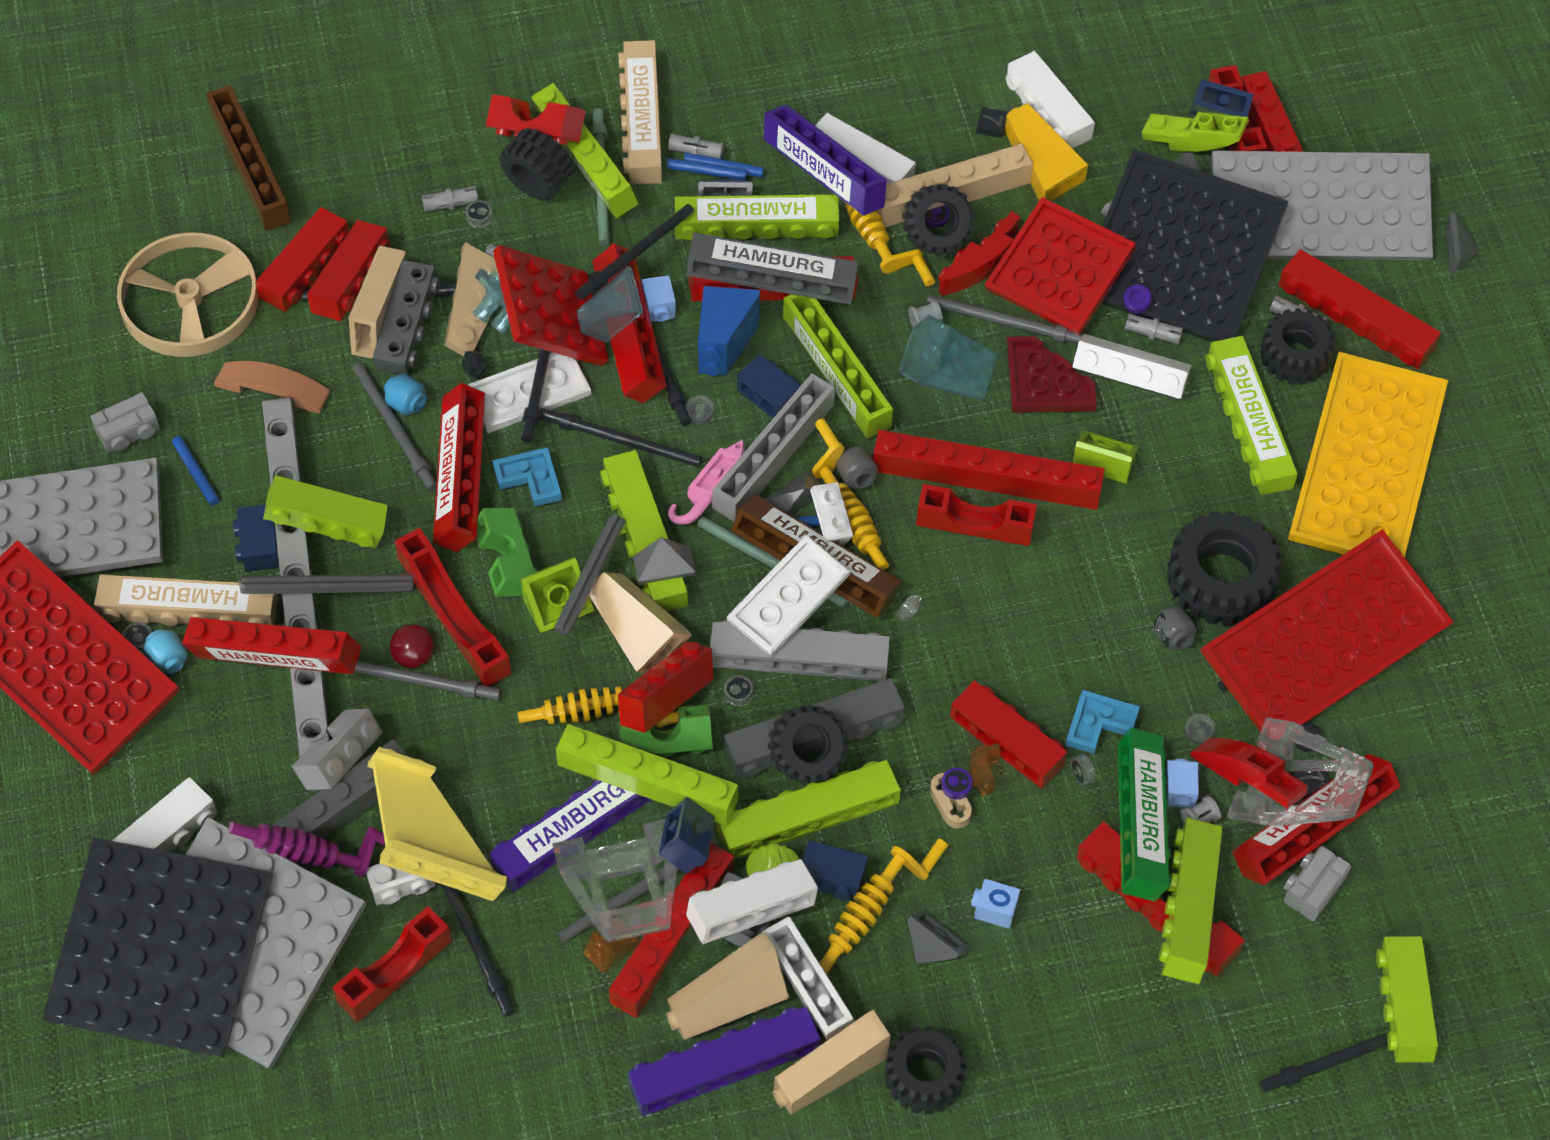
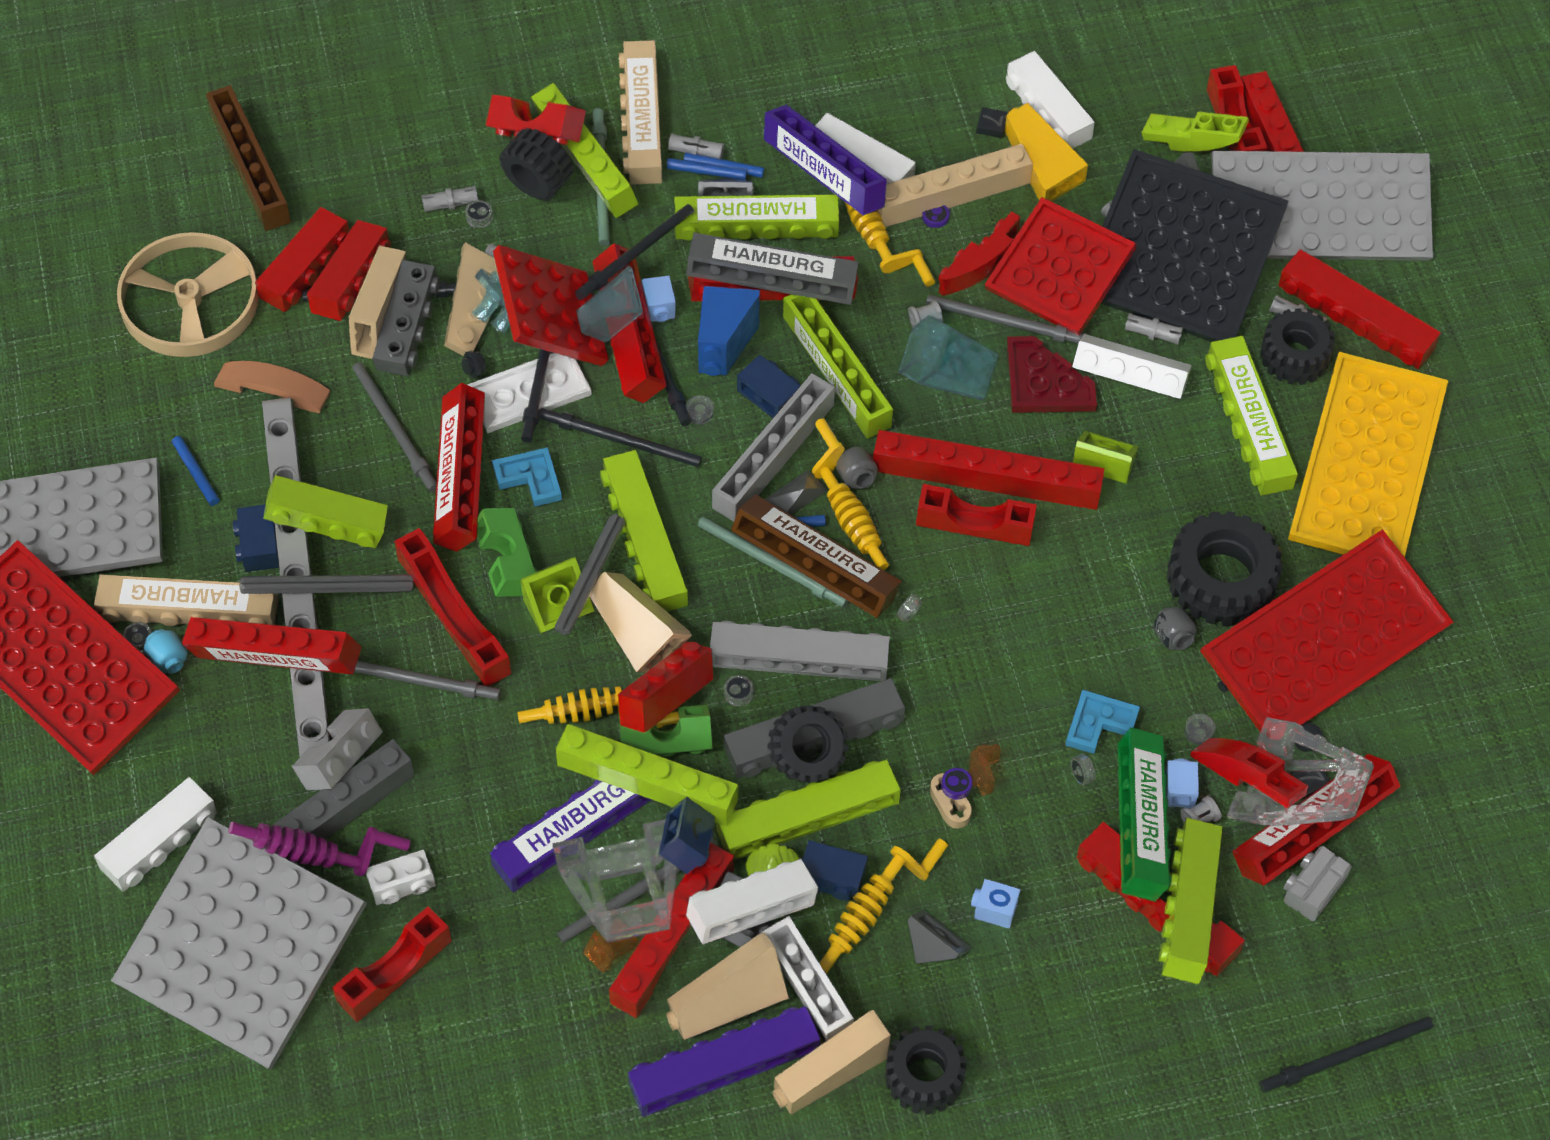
(125, 423): light grey brick -> none
(158, 947): black plate -> none
(405, 394): dark azure head -> none
(412, 646): dark red hair -> none
(424, 831): light yellow piece -> none
(495, 985): black bar -> none
(663, 561): slope -> none
(701, 488): bright pink plate -> none
(788, 595): white tile -> none
(831, 513): white bracket -> none
(961, 218): black tyre -> none
(1019, 740): red brick -> none
(1137, 299): dark purple tile -> none
(1220, 100): dark blue brick -> none
(1408, 999): lime brick -> none
(1459, 244): dark grey slope -> none

